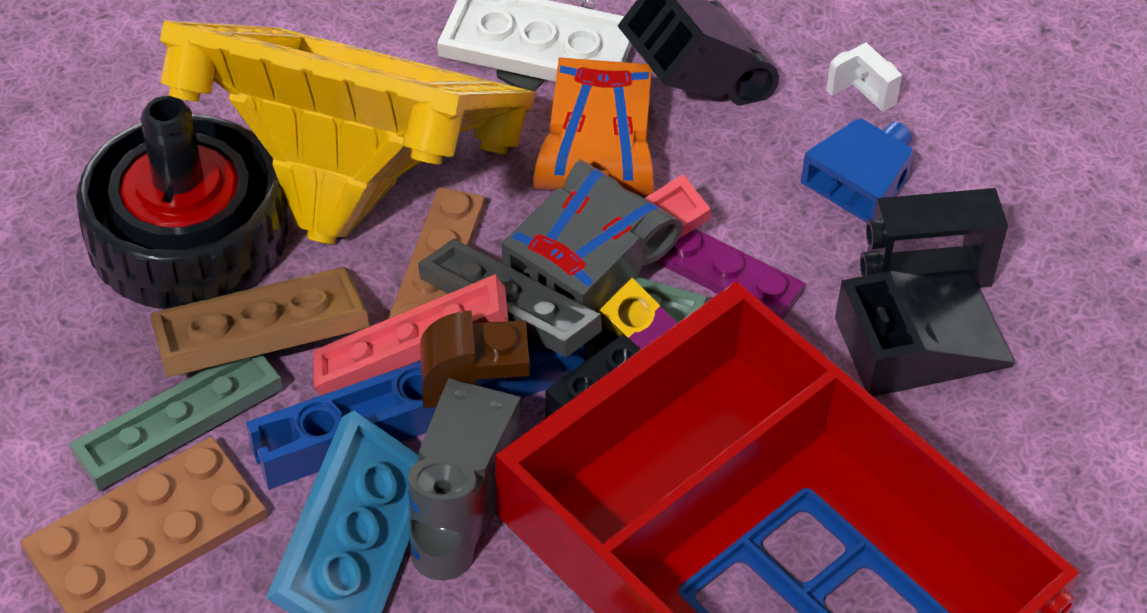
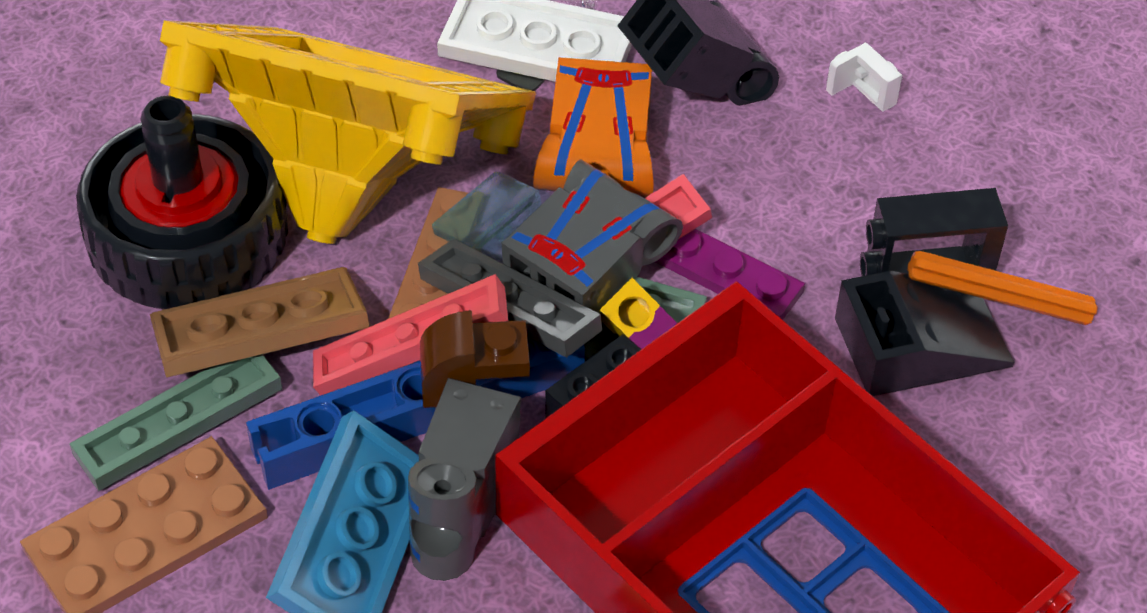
(489, 214): none -> clear light blue panel
(859, 165): blue torso -> none
(1002, 287): none -> orange axle

